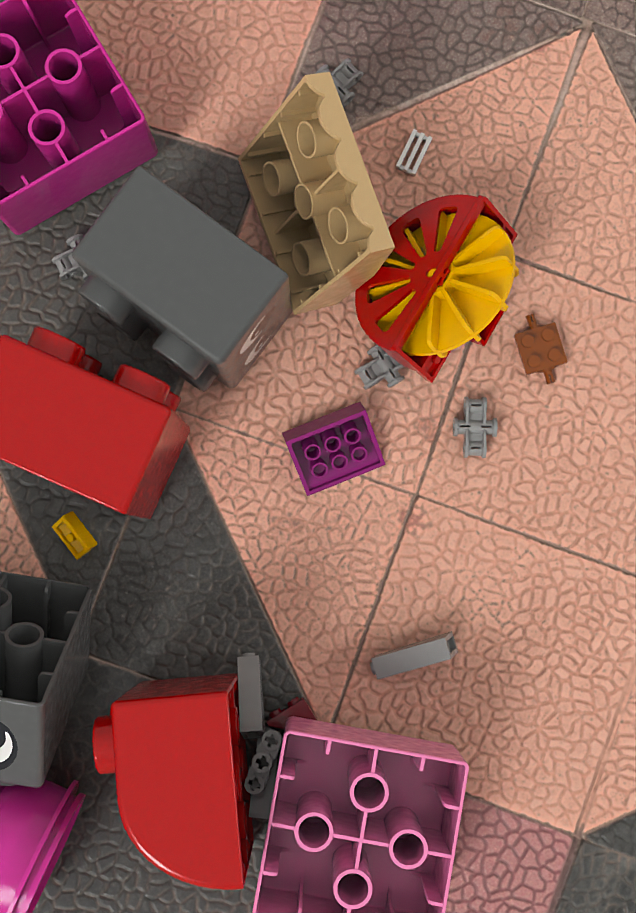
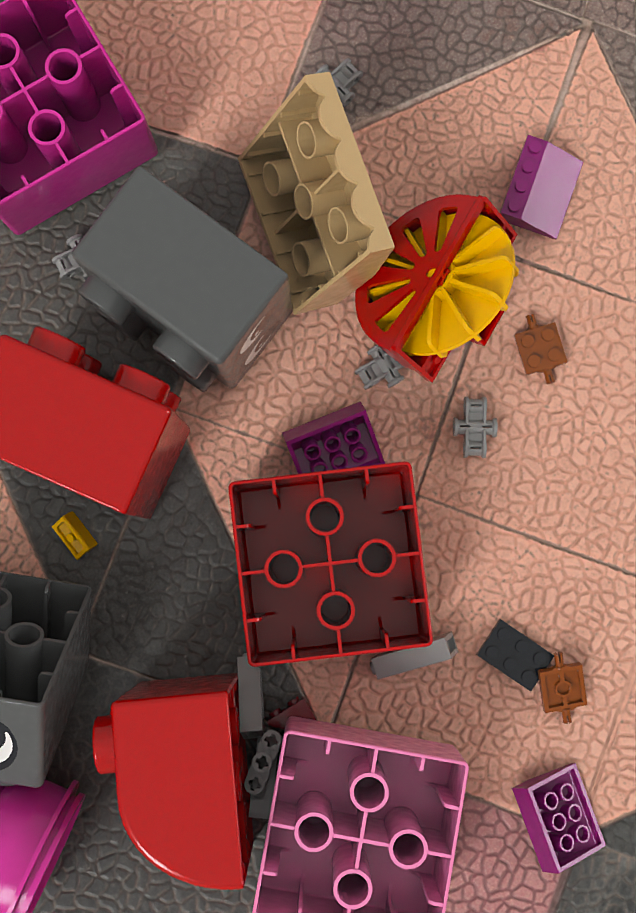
(330, 564): none -> red piece
(421, 136): white tile -> none
(514, 654): none -> black plate
(541, 187): none -> slope
(559, 818): none -> magenta slope
(562, 687): none -> dark orange plate

